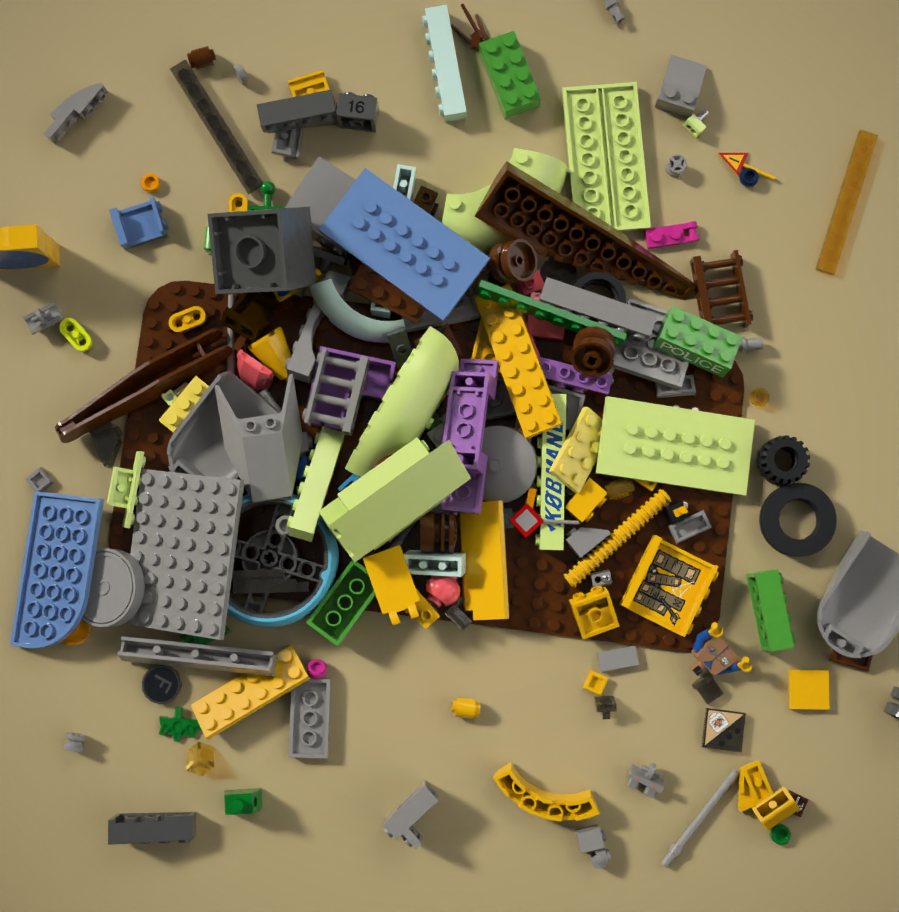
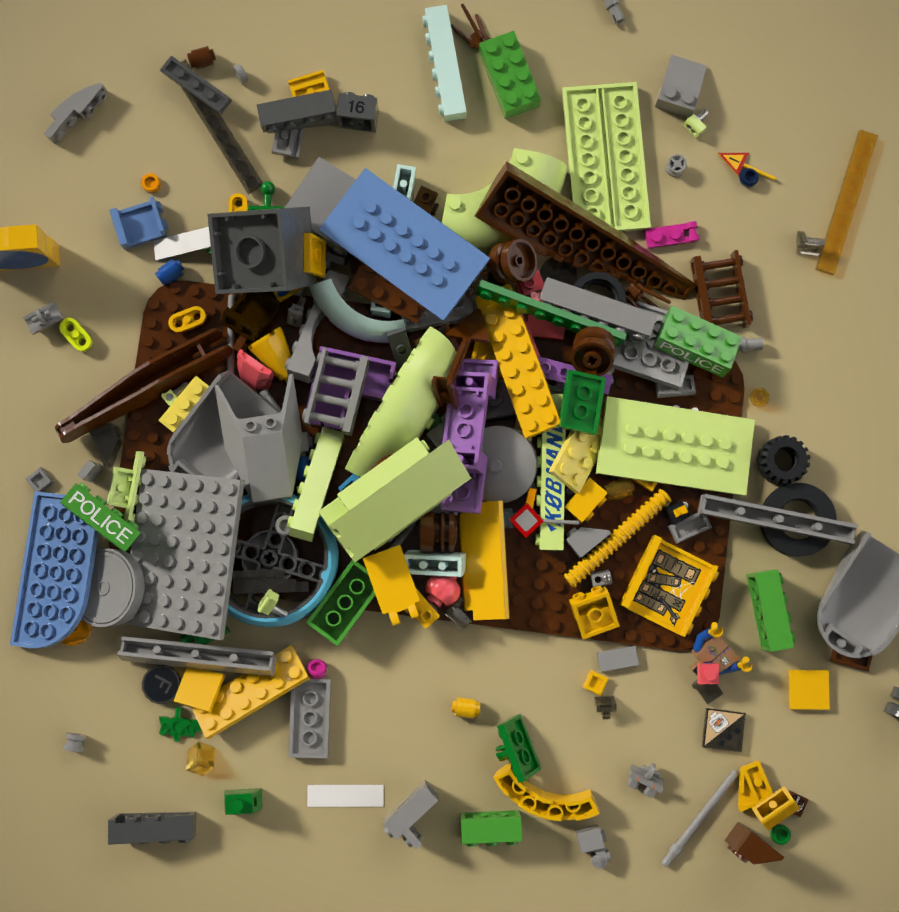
(90, 471): none -> light grey tile
(99, 517): none -> bright green brick
(170, 272): none -> blue brick
(182, 243): none -> white sticker
(195, 85): none -> dark grey tile
(199, 689): none -> yellow tile
(268, 604): none -> yellowish green piece
(295, 313): none -> light grey piece
(314, 255): none -> yellow tile
(345, 796): none -> white sticker
(469, 329): none -> reddish brown piece
(491, 828): none -> bright green brick
(517, 748): none -> green plate
(582, 402): none -> green plate
(636, 292): none -> reddish brown plant
(708, 673): none -> coral plate
(750, 847): none -> reddish brown slope
(777, 519): none -> light grey tile
(808, 245): none -> clear smoke tile

